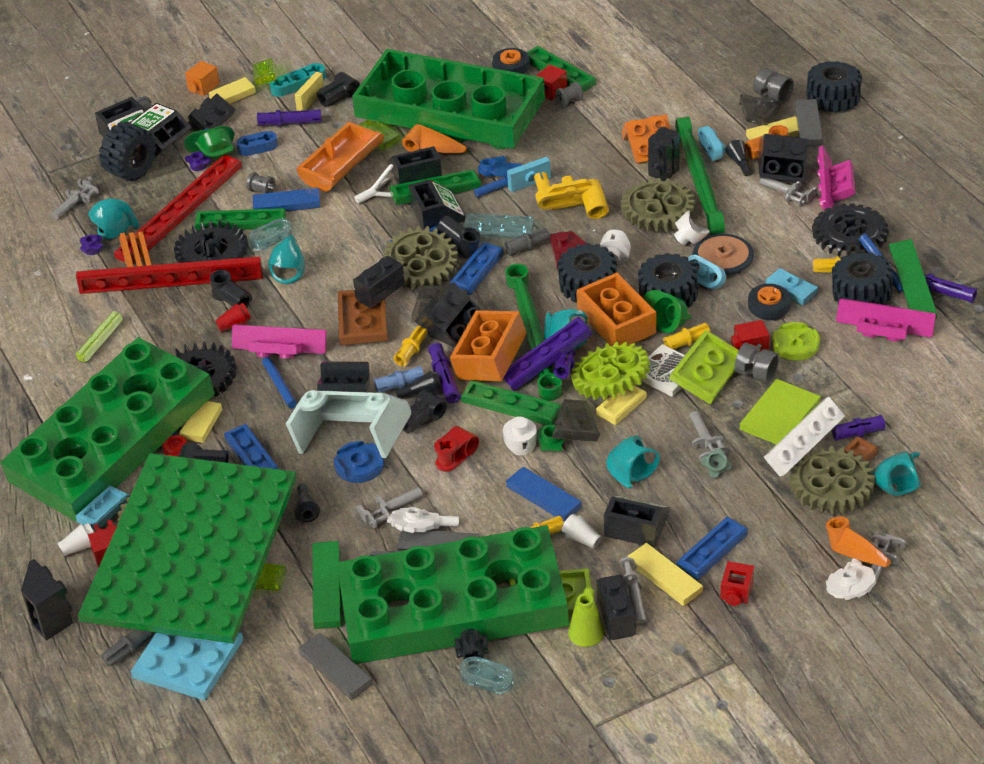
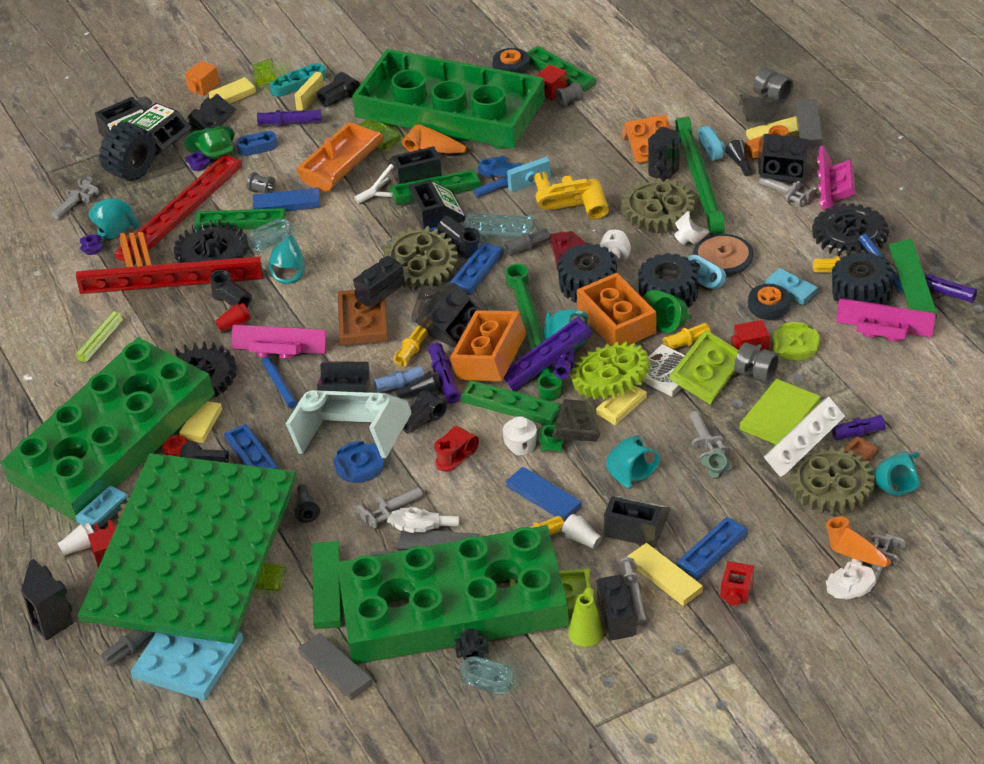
(834, 86): black wheel -> none

